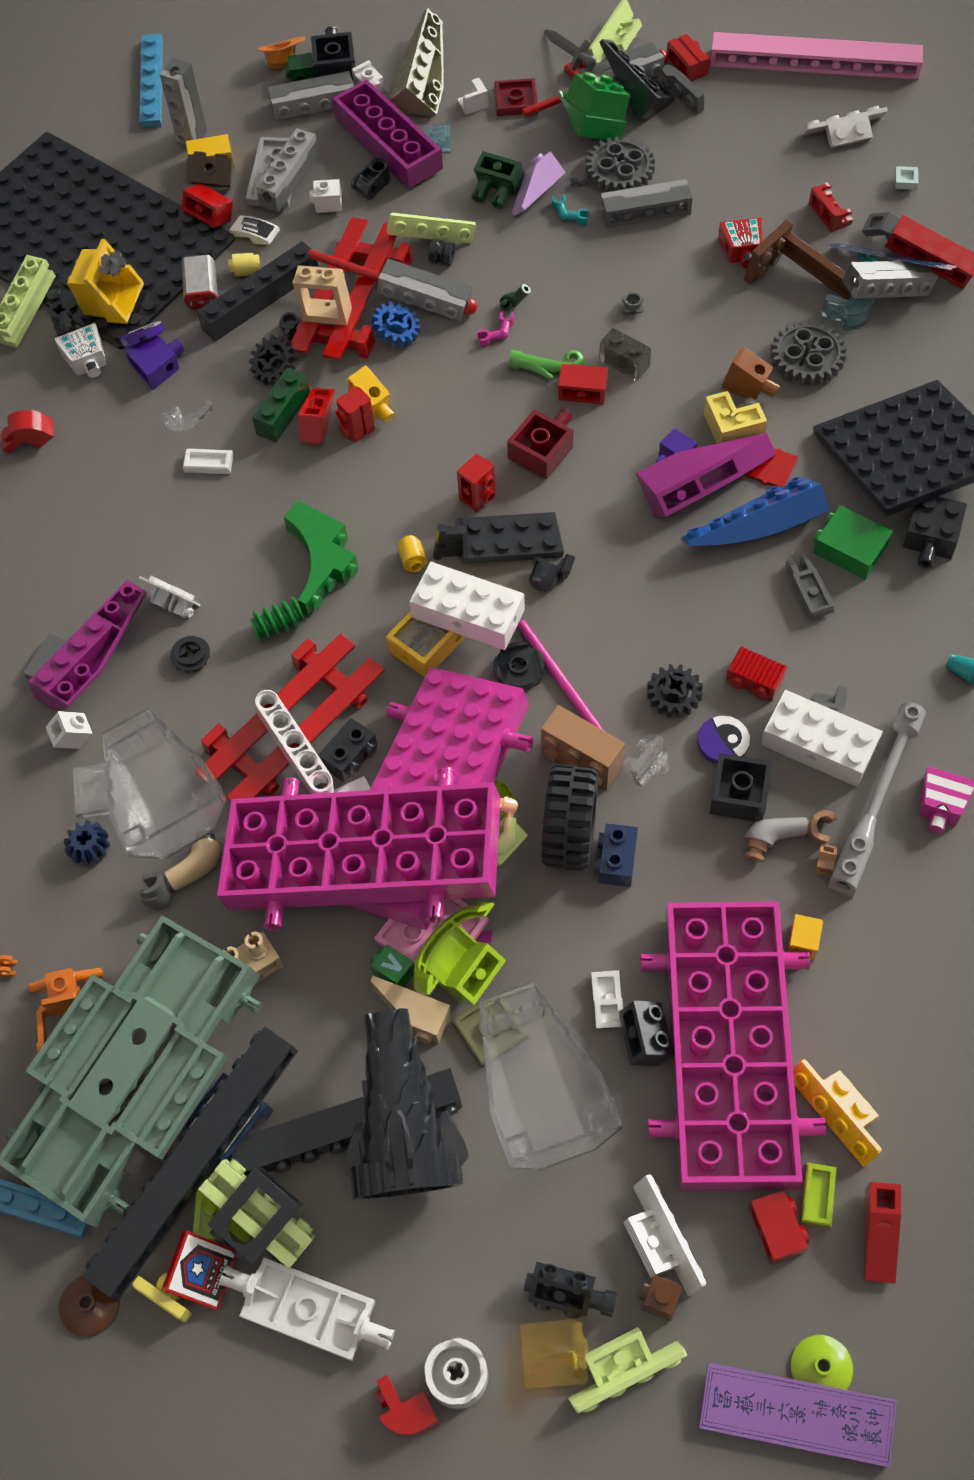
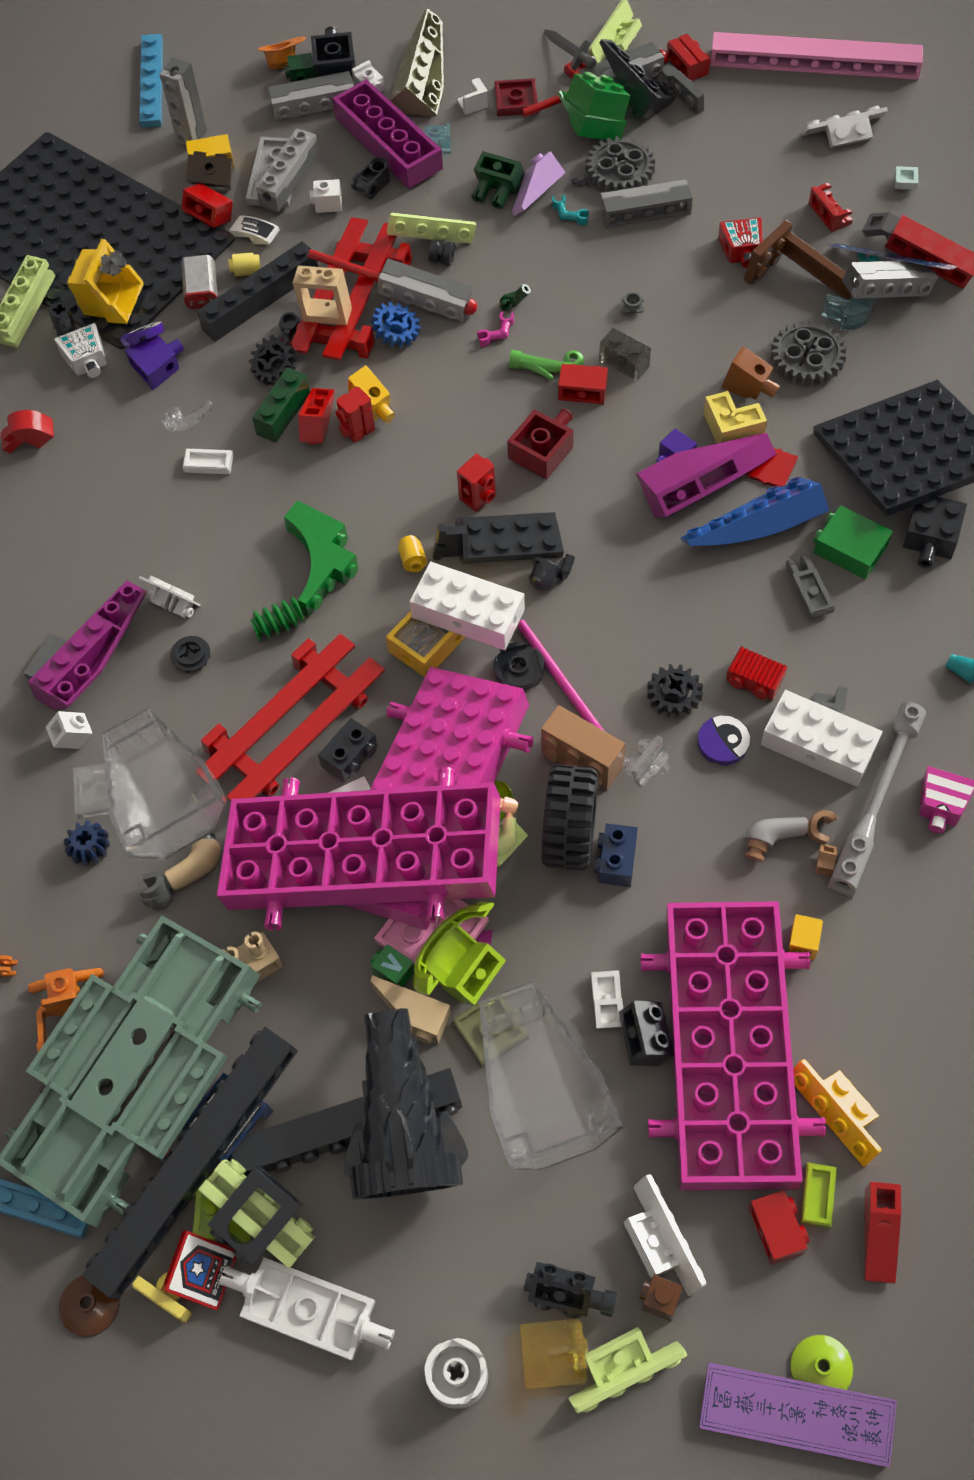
(292, 734): white beam -> none
(405, 1418): red brick -> none
(740, 787): black brick -> none

